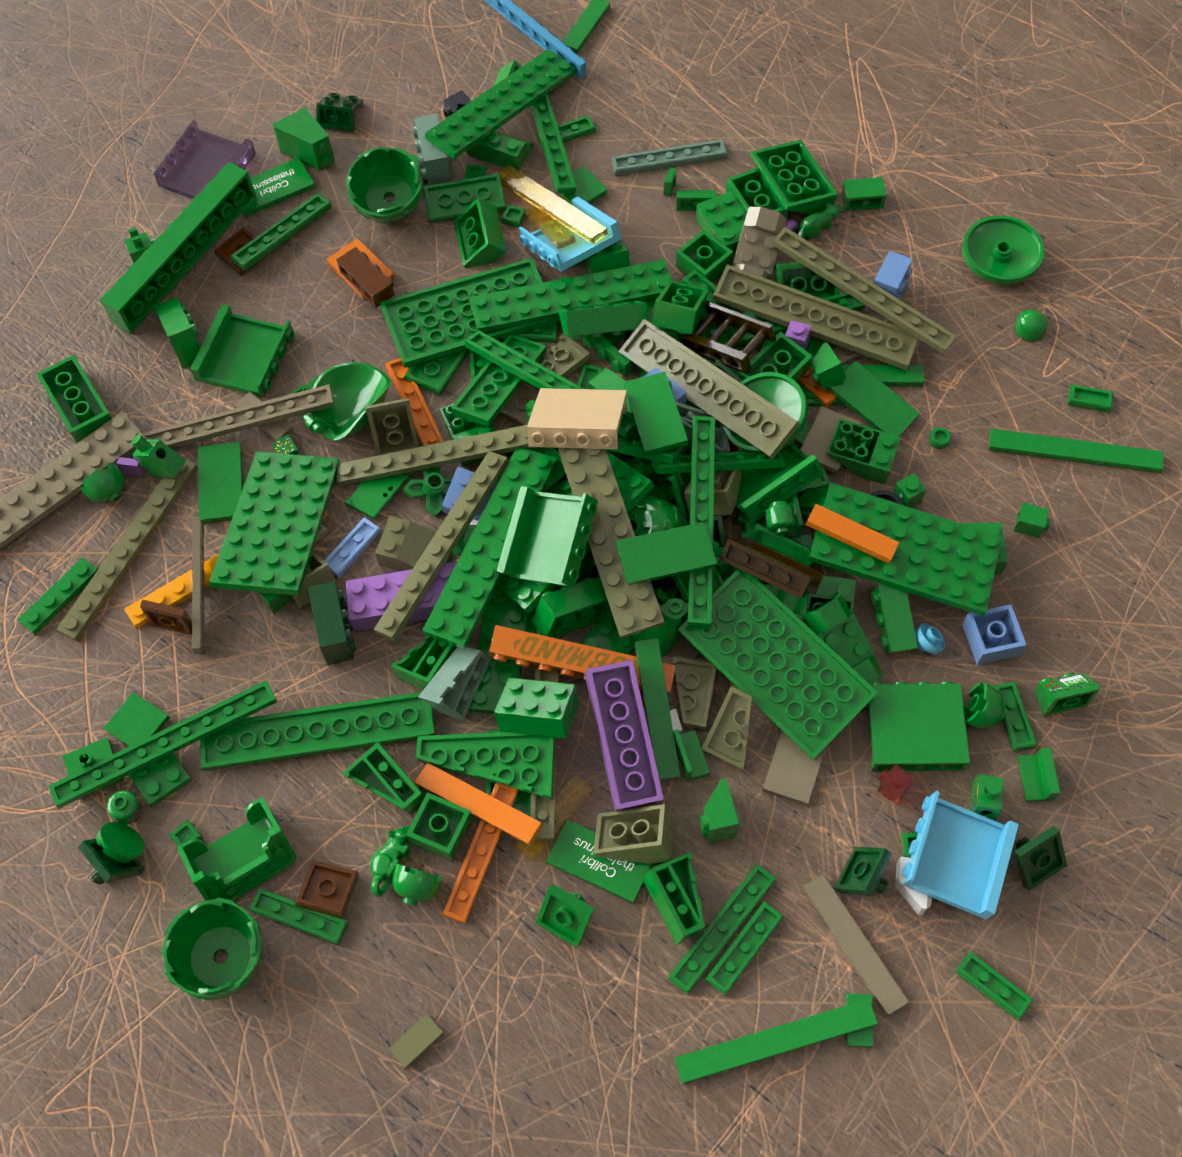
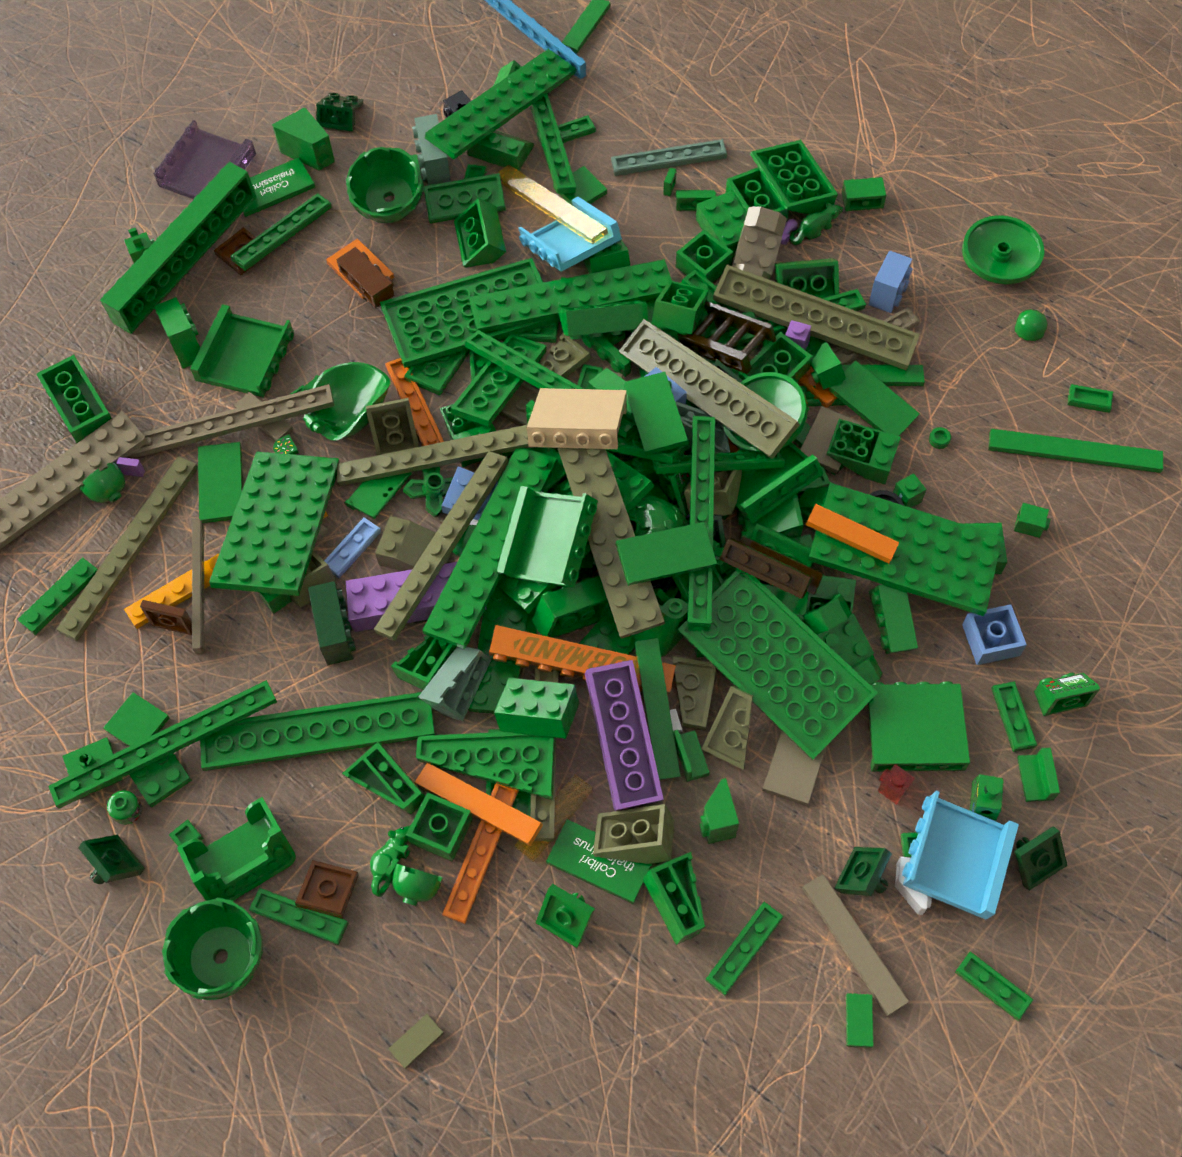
(120, 842): green tile -> none
(157, 457): green torso -> none
(513, 216): green tile -> none
(551, 228): clear yellow tile -> none
(721, 929): green tile -> none
(775, 1041): green tile -> none
(780, 518): green head -> none
(864, 290): olive plate -> none
(929, 639): medium azure plate -> none
(984, 707): green cylinder -> none

